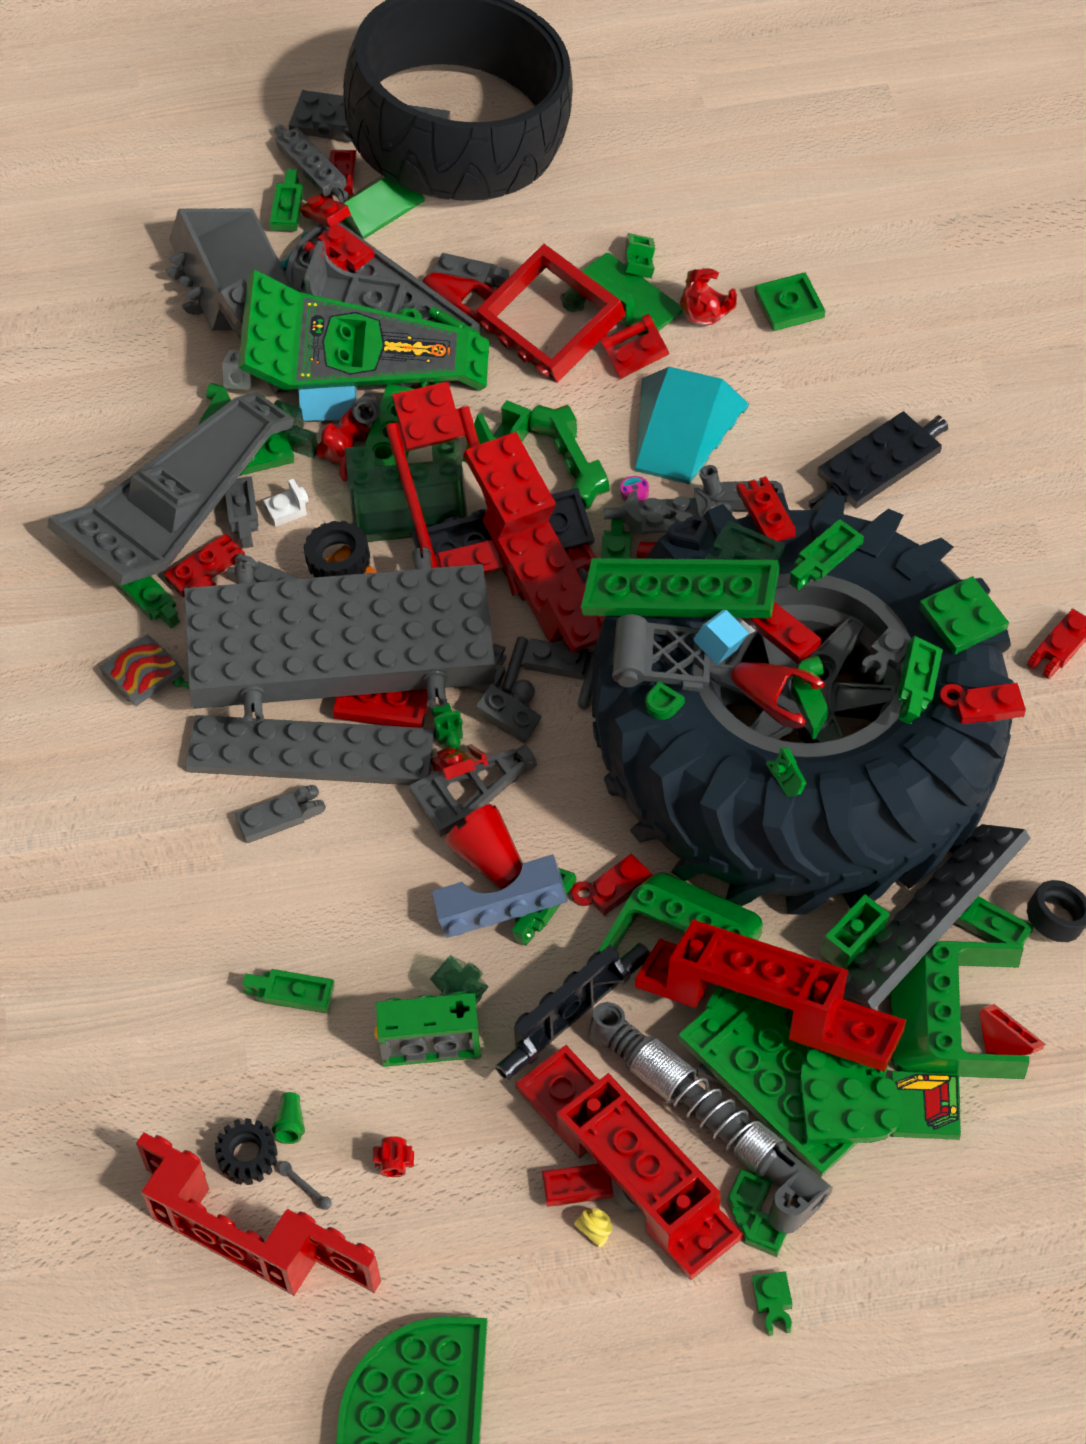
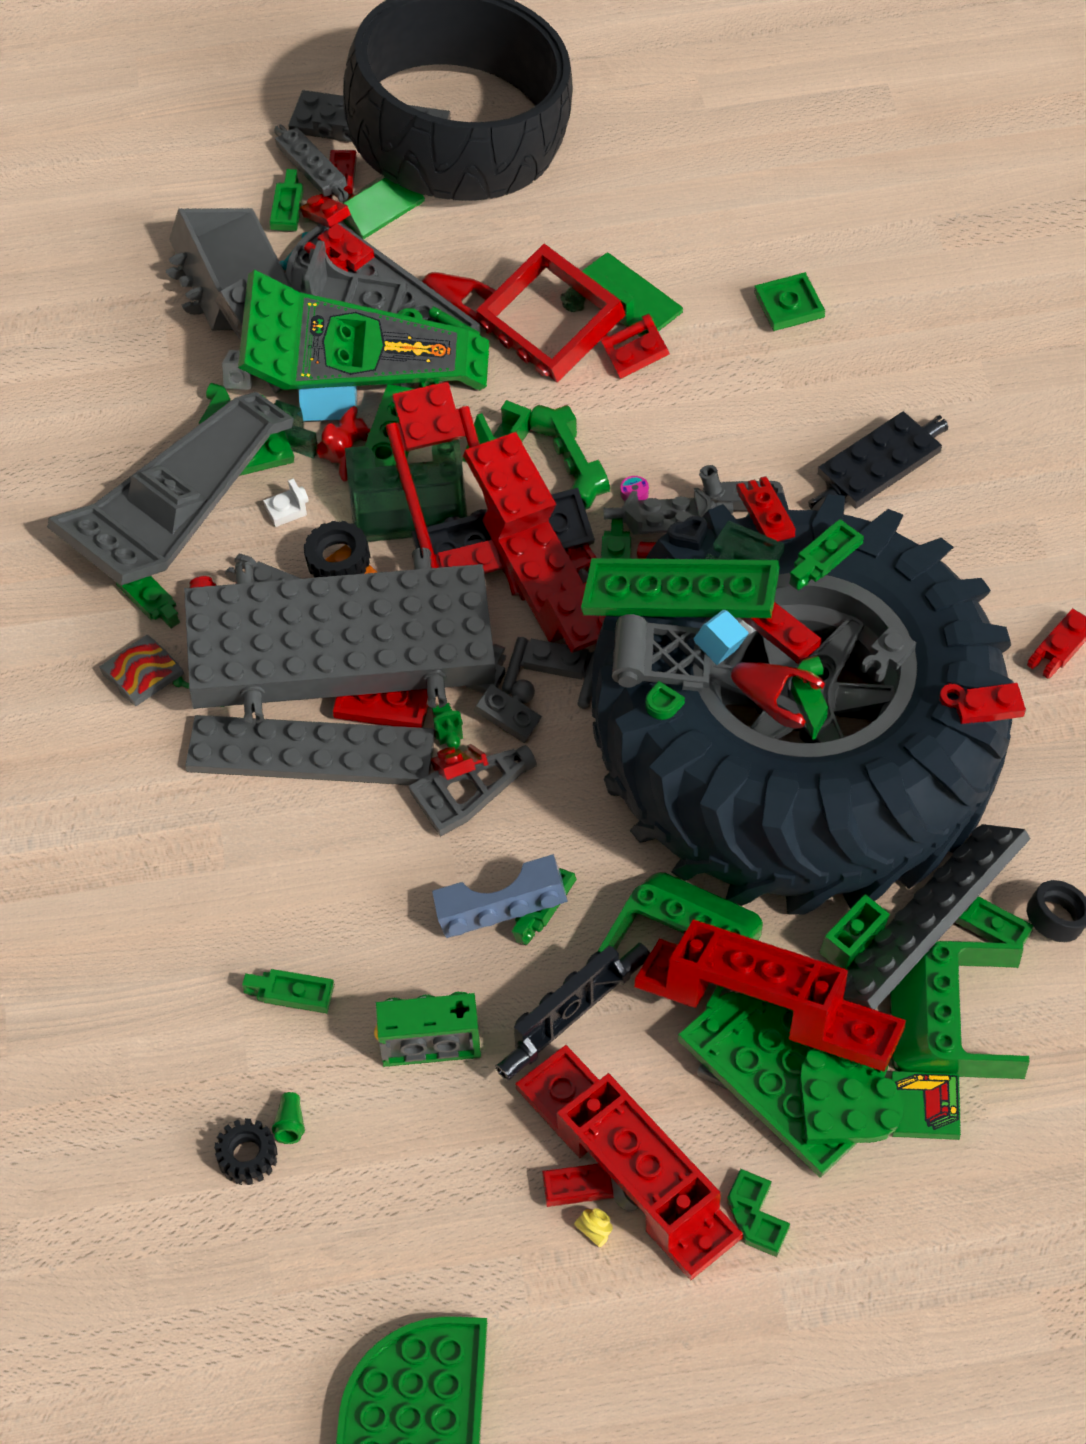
(206, 562): red hinge -> none
(242, 510): dark grey hinge -> none
(279, 813): dark grey hinge -> none
(285, 1169): dark grey hinge -> none
(285, 1257): red bracket -> none
(366, 414): dark grey cone -> none
(393, 1156): red gear -> none
(459, 976): clear green brick -> none
(474, 269): dark grey hinge -> none
(487, 846): red cone -> none
(612, 886): red hinge -> none
(639, 255): green slope -> none
(683, 422): teal wedge -> none
(703, 303): red helmet -> none
(751, 1141): dark grey piece -> none
(773, 1296): green plate -> none
(787, 773): green piece -> none
(918, 678): green hinge -> none
(963, 615): green plate -> none
(1005, 1035): red slope -> none

